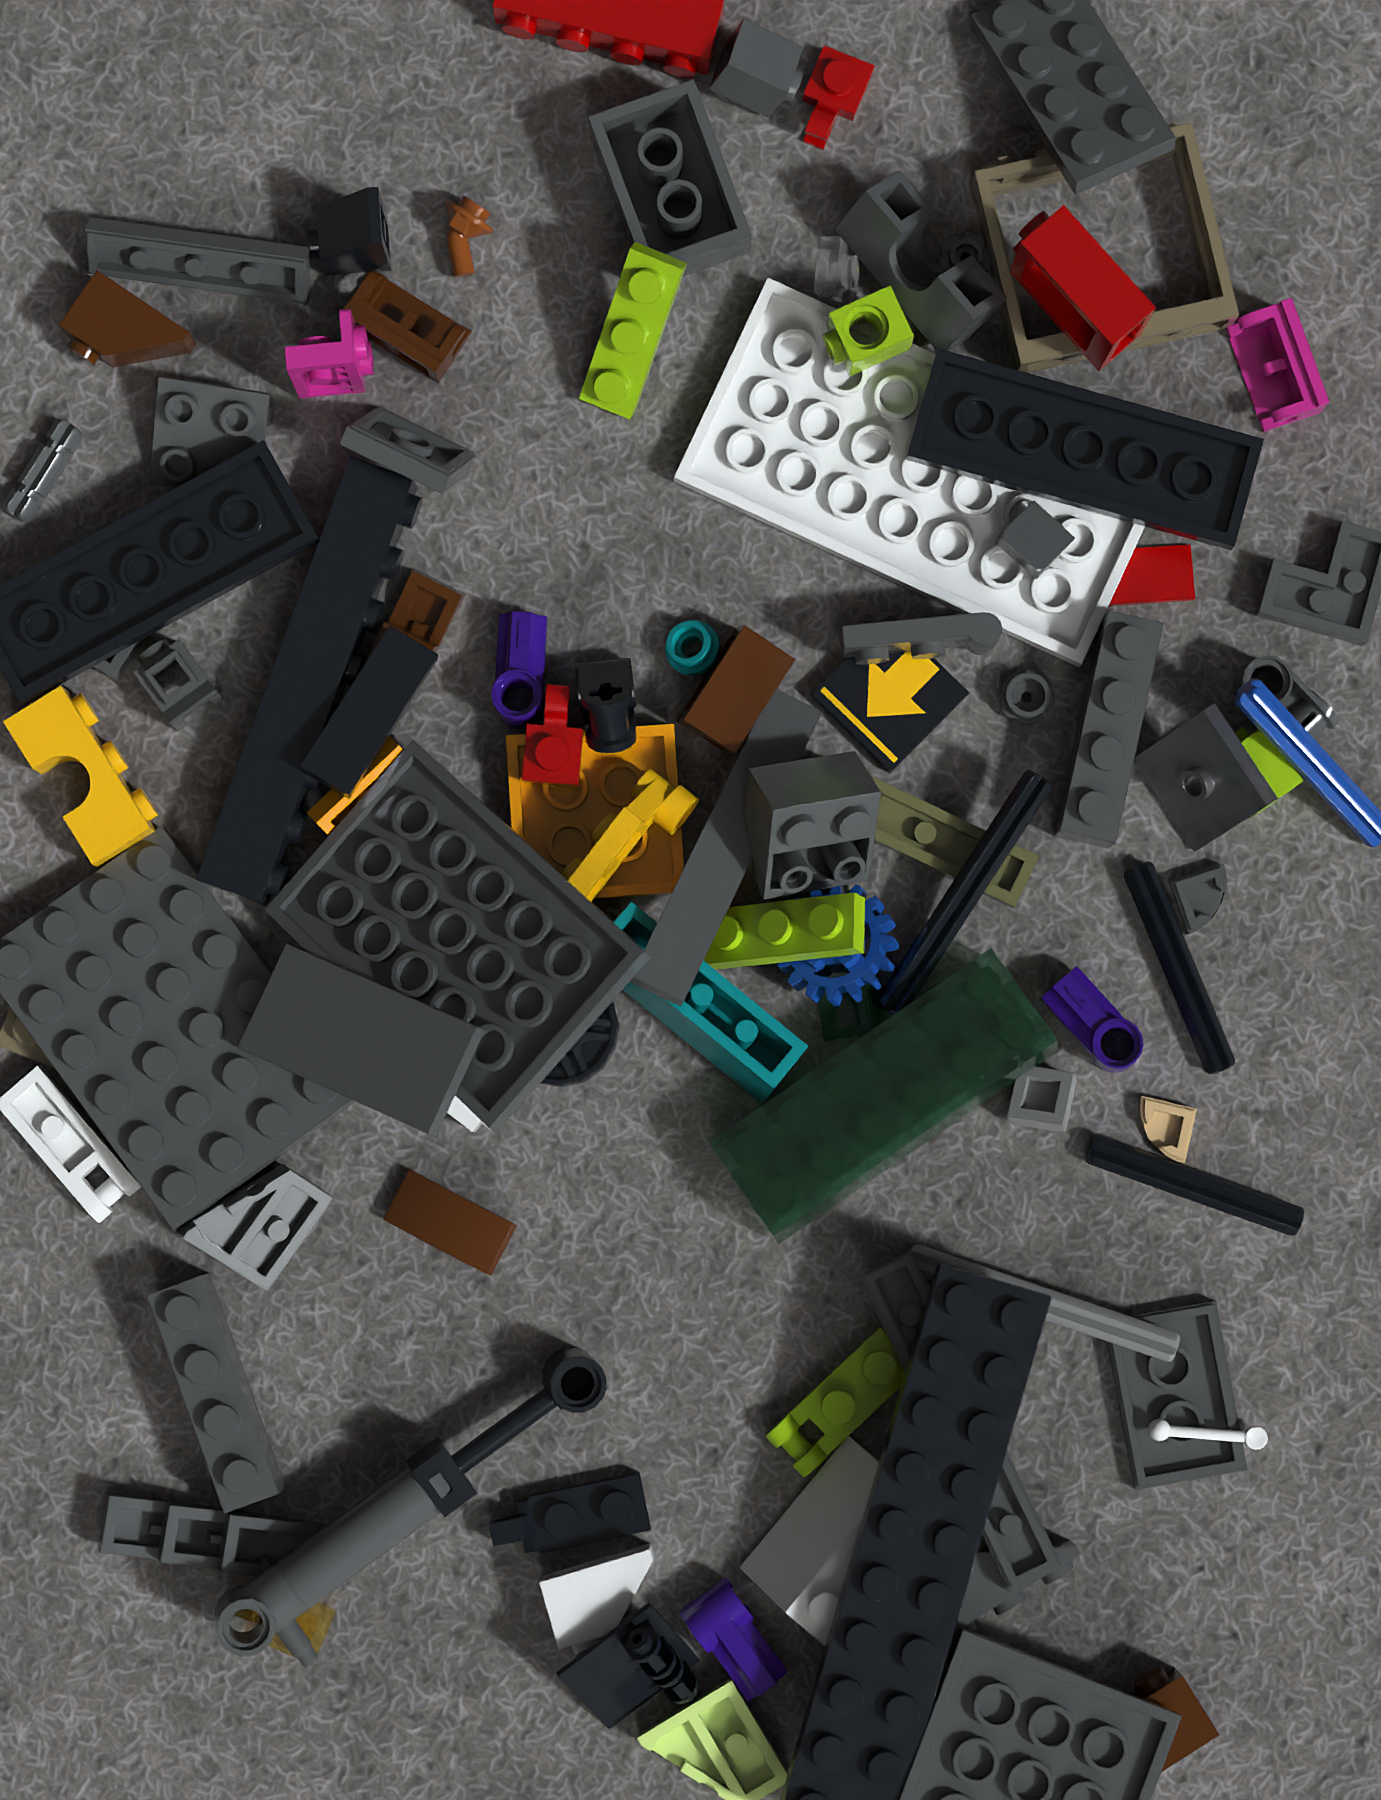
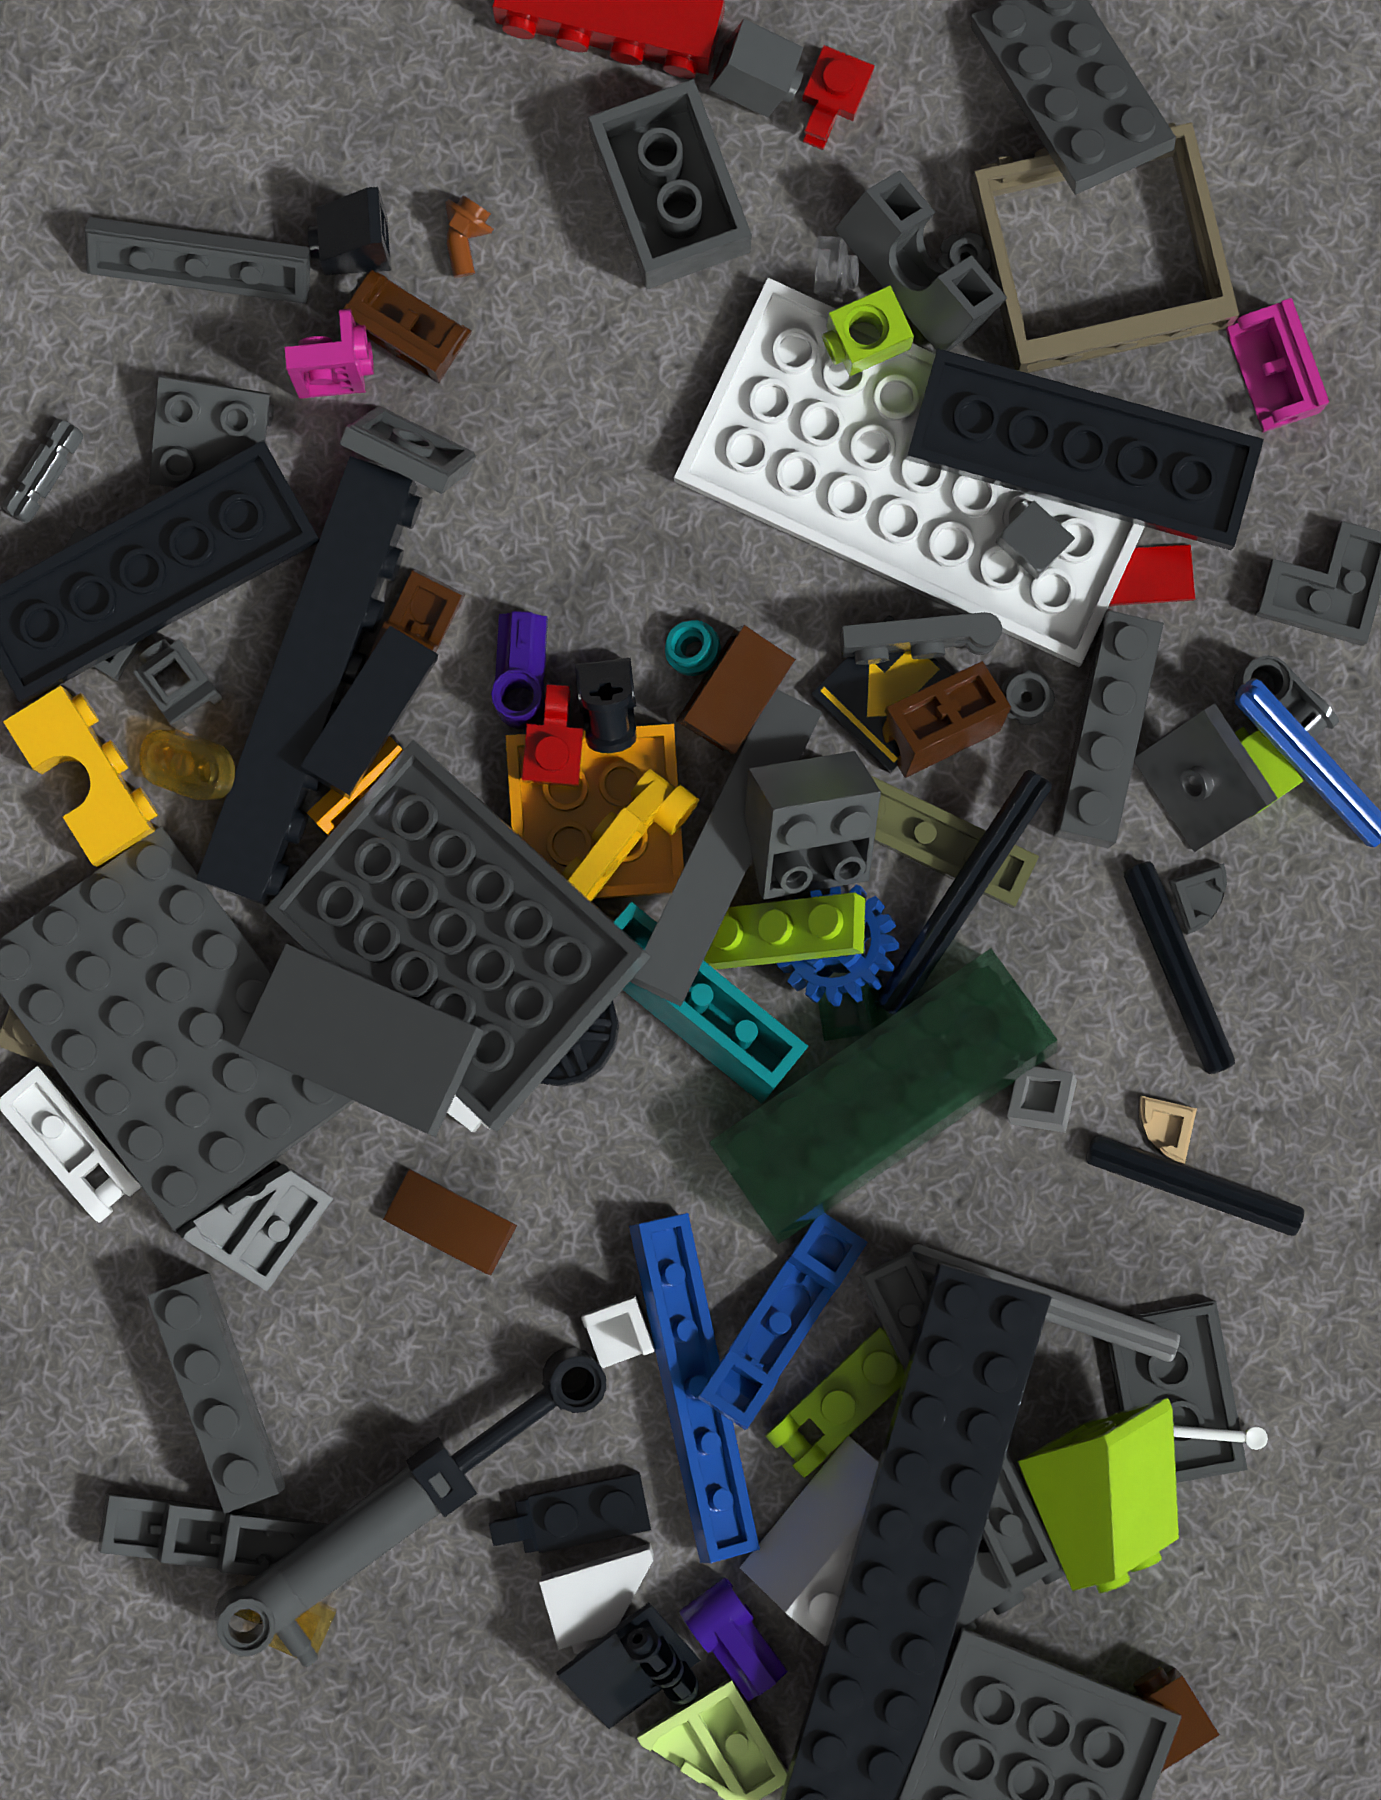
(120, 327): reddish brown slope -> none
(196, 770): none -> clear yellow plate
(618, 1331): none -> white panel
(632, 330): lime plate -> none
(686, 1361): none -> blue plate
(782, 1320): none -> blue slope
(945, 718): none -> reddish brown hinge
(1080, 286): red window -> none
(1089, 1016): dark purple piece -> none
(1108, 1494): none -> lime slope

